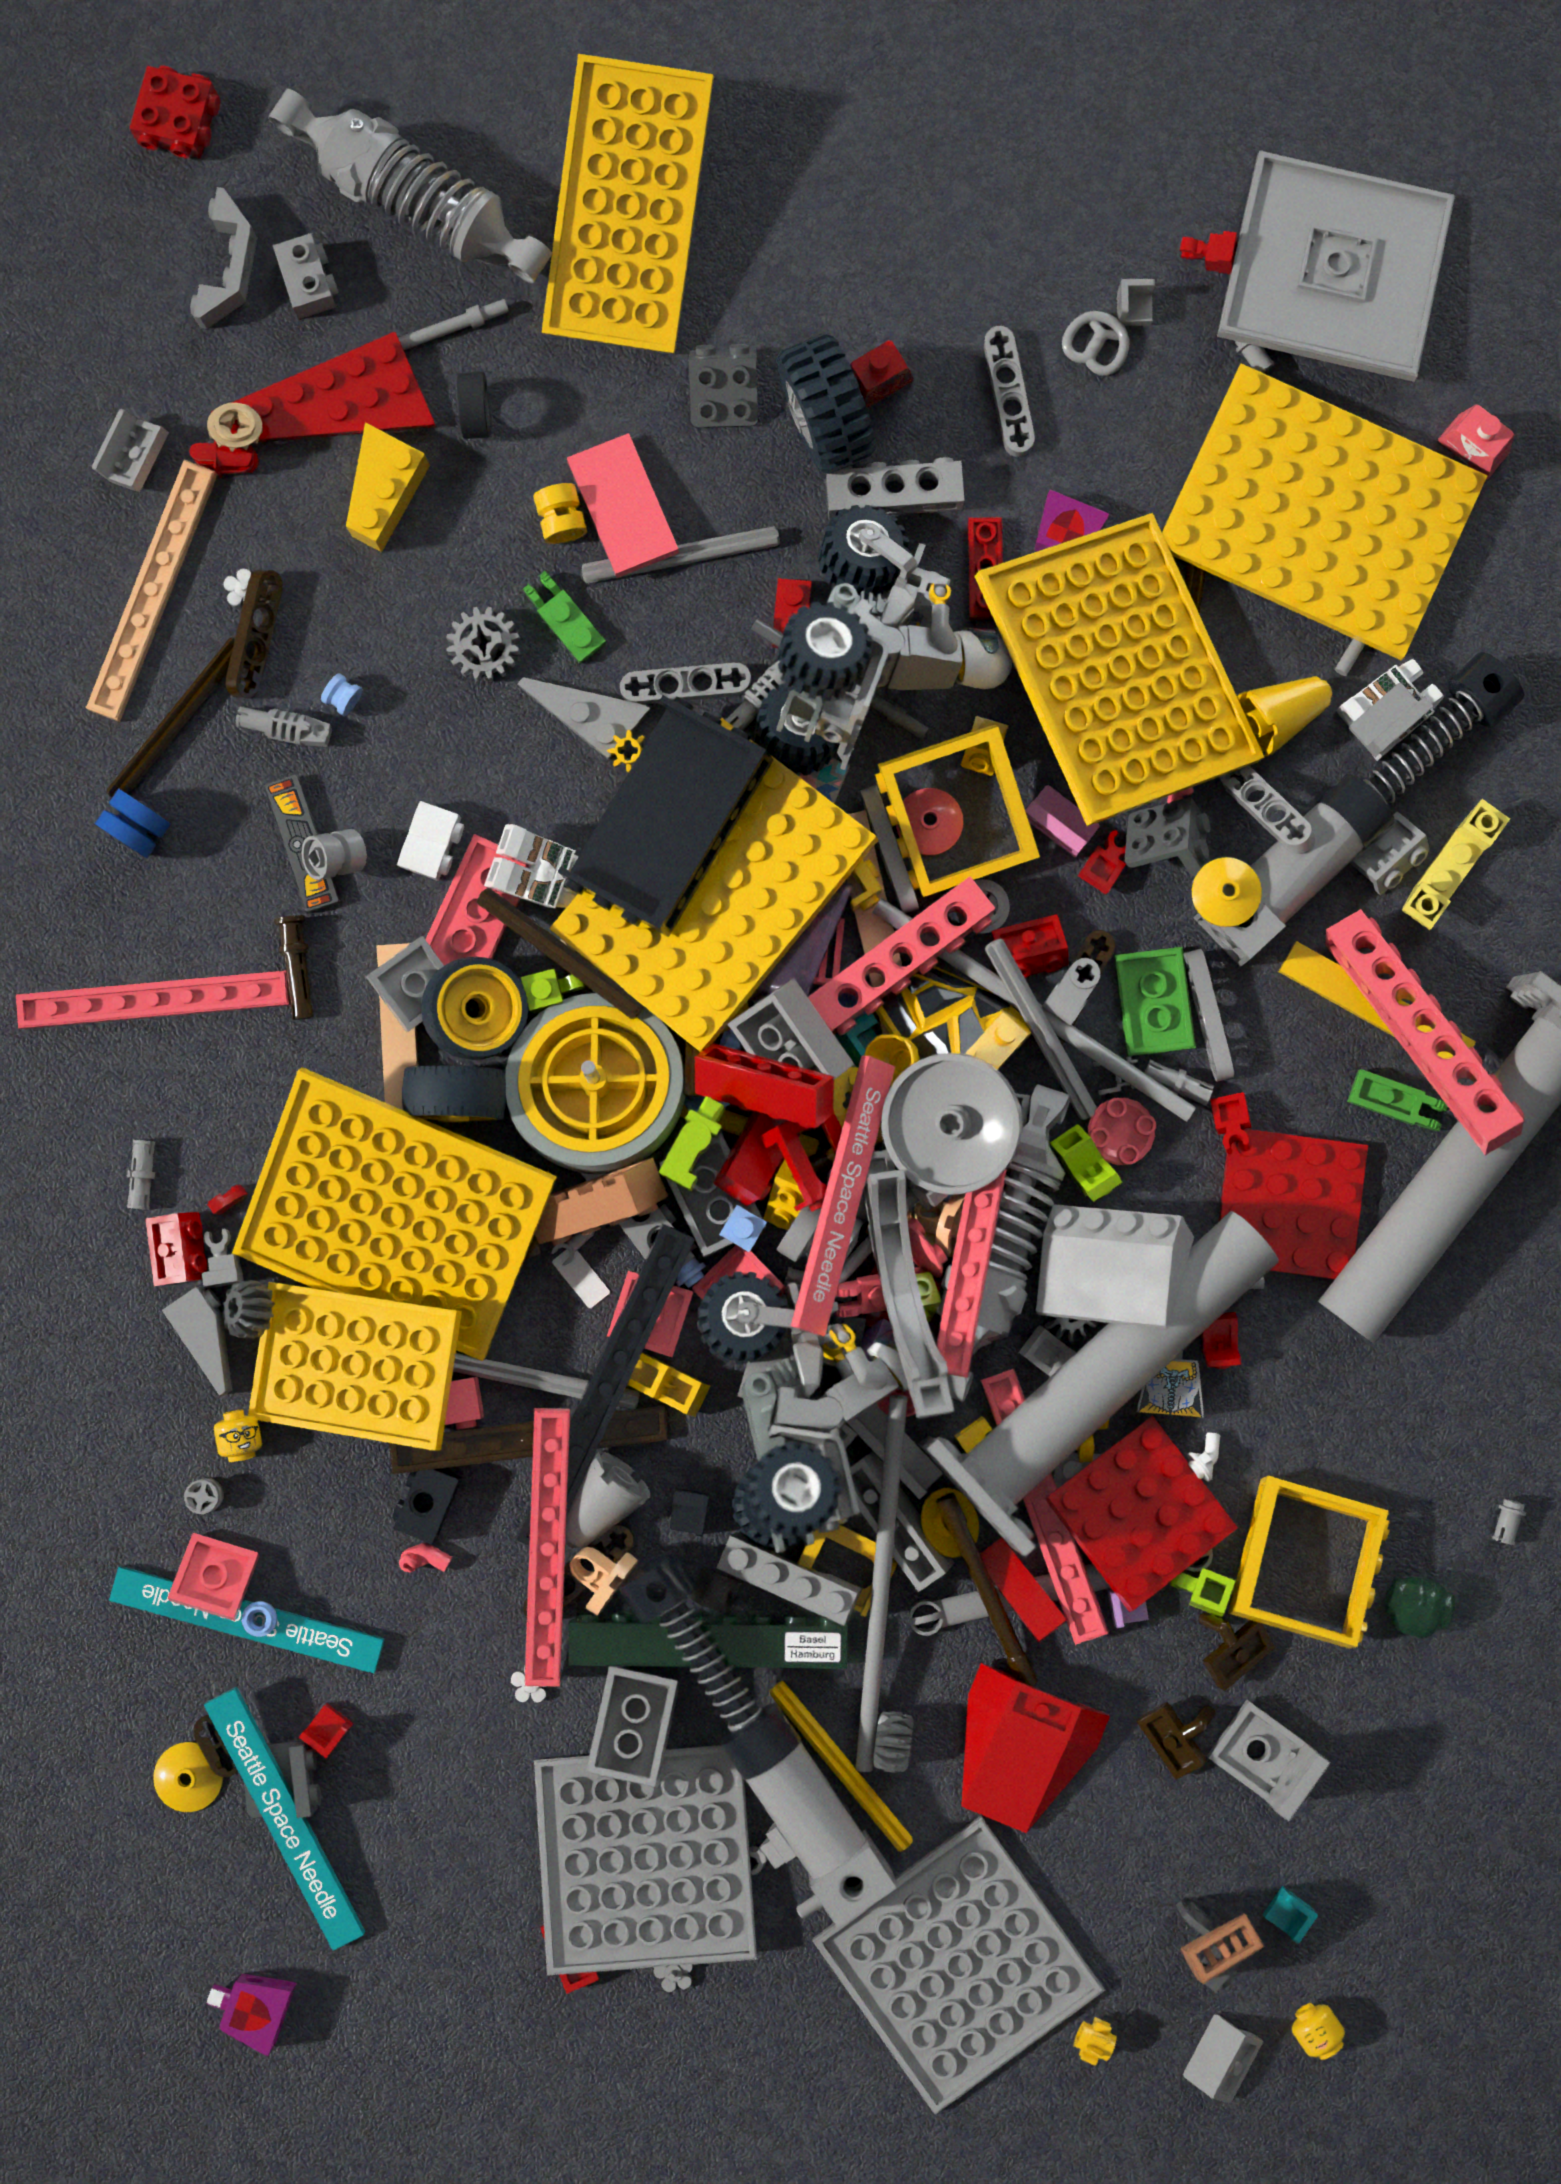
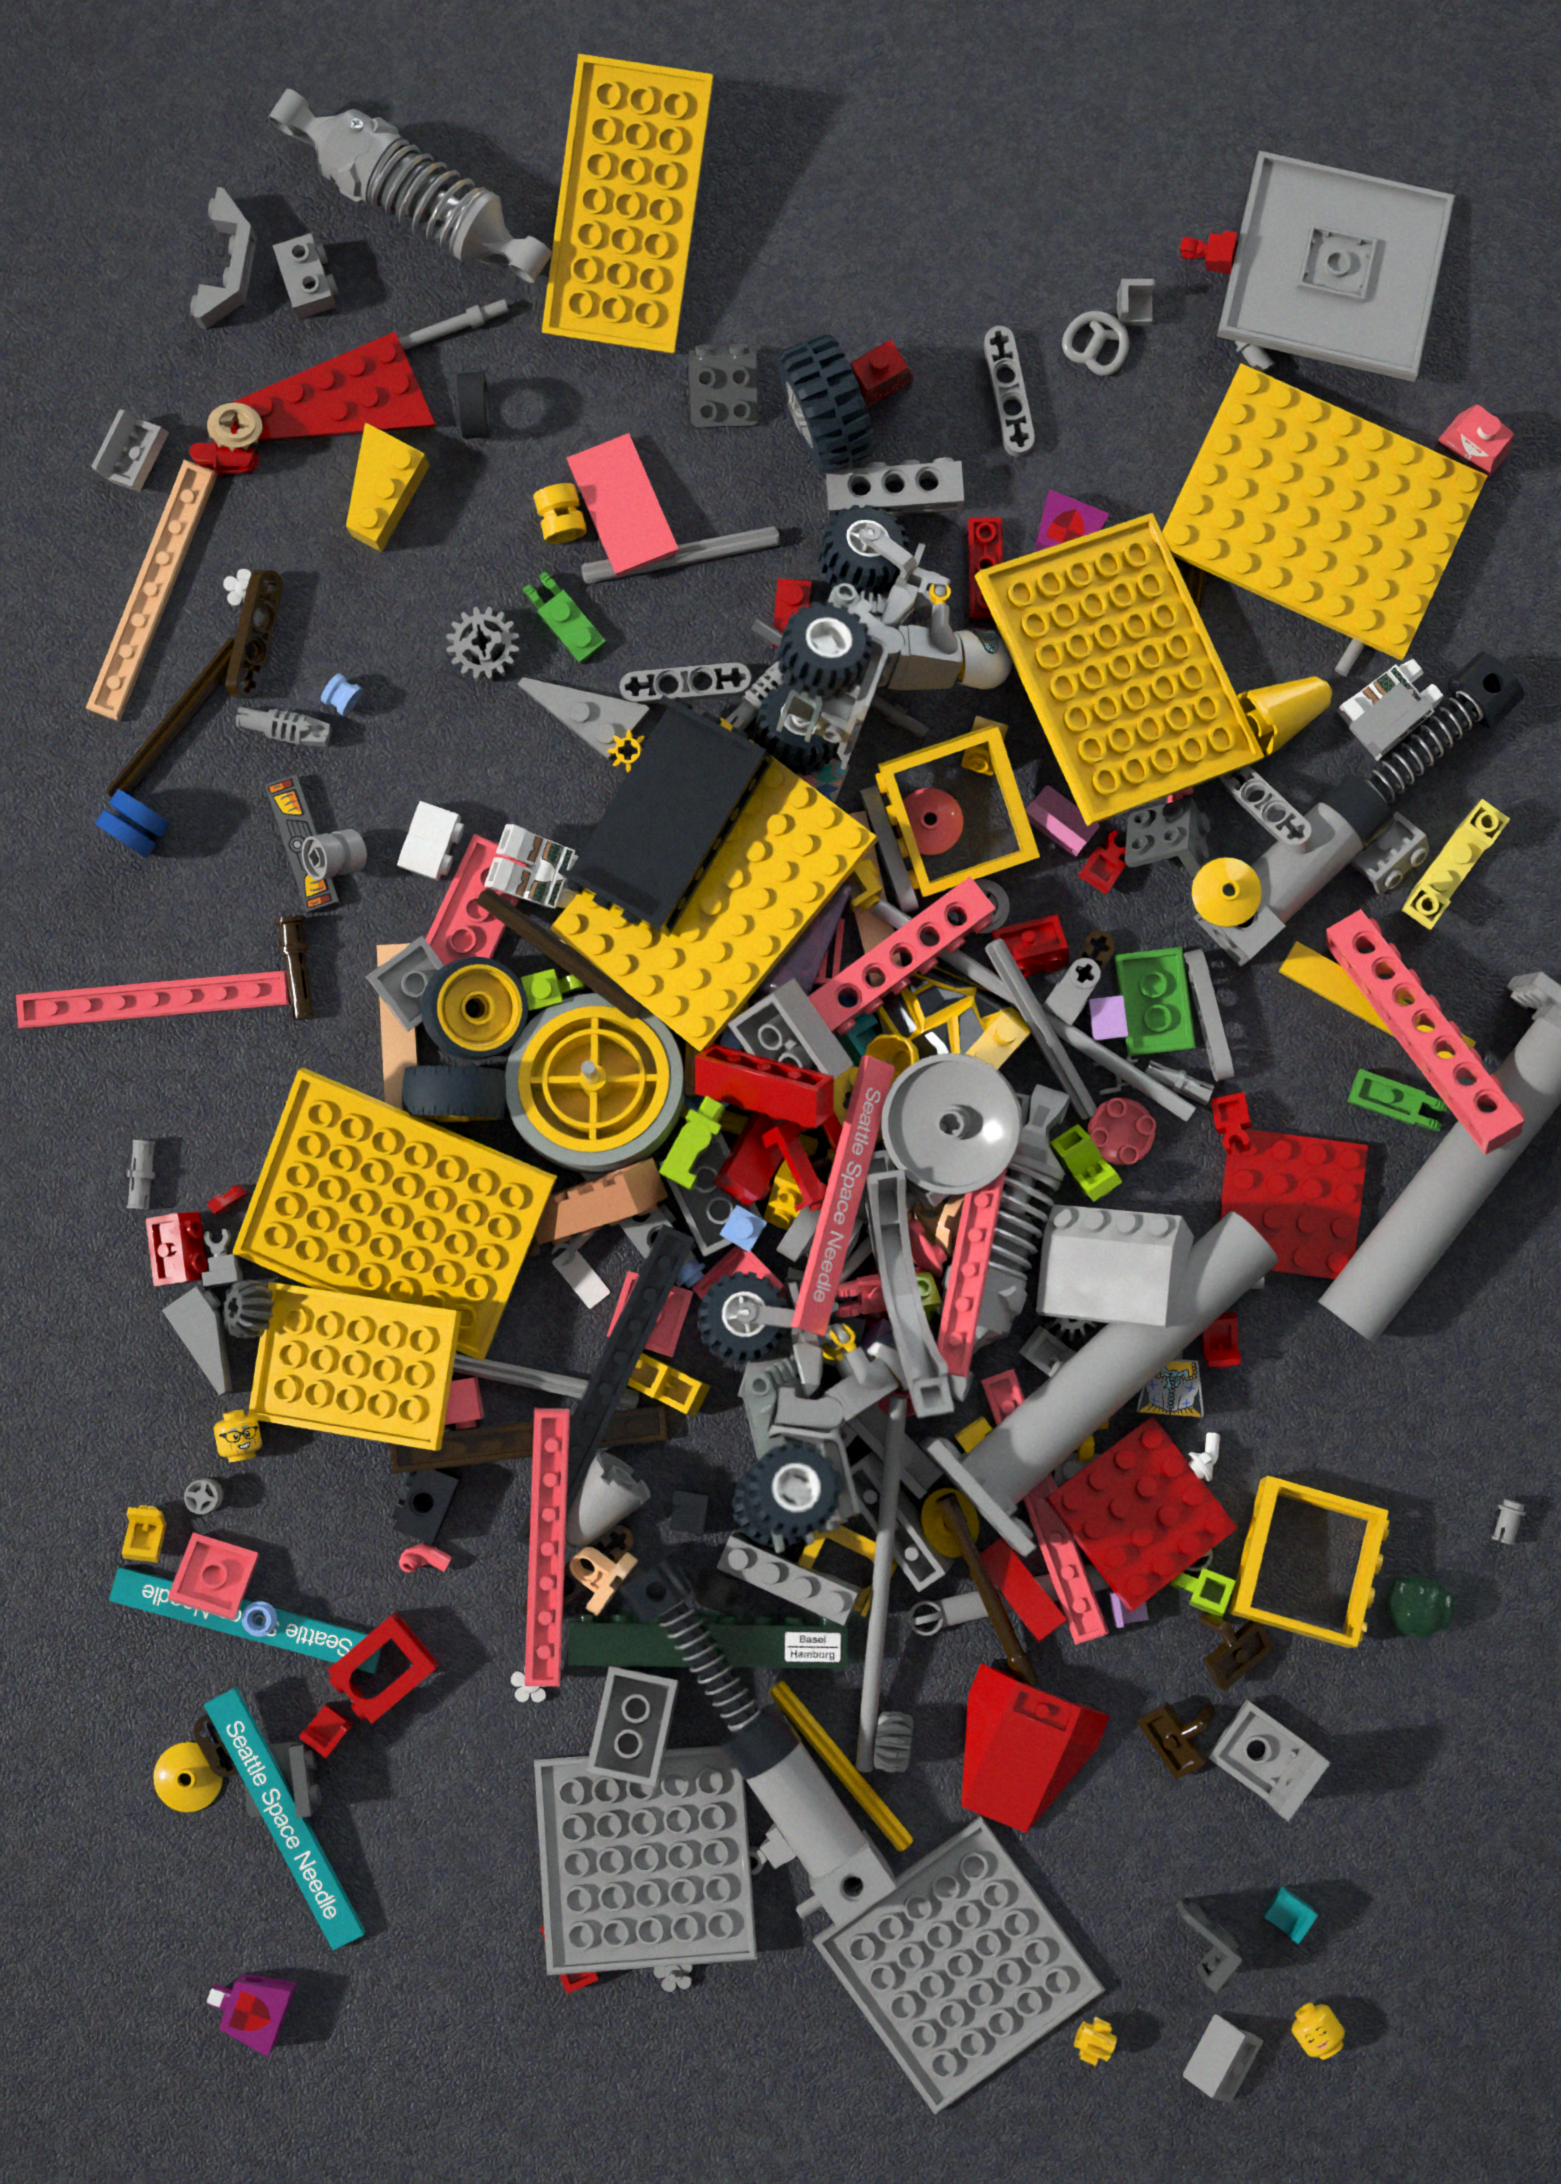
(144, 1534): none -> yellow bracket
(174, 112): red brick -> none
(412, 1647): none -> red panel
(1107, 1017): none -> lavender panel
(1216, 1967): nougat slope -> none

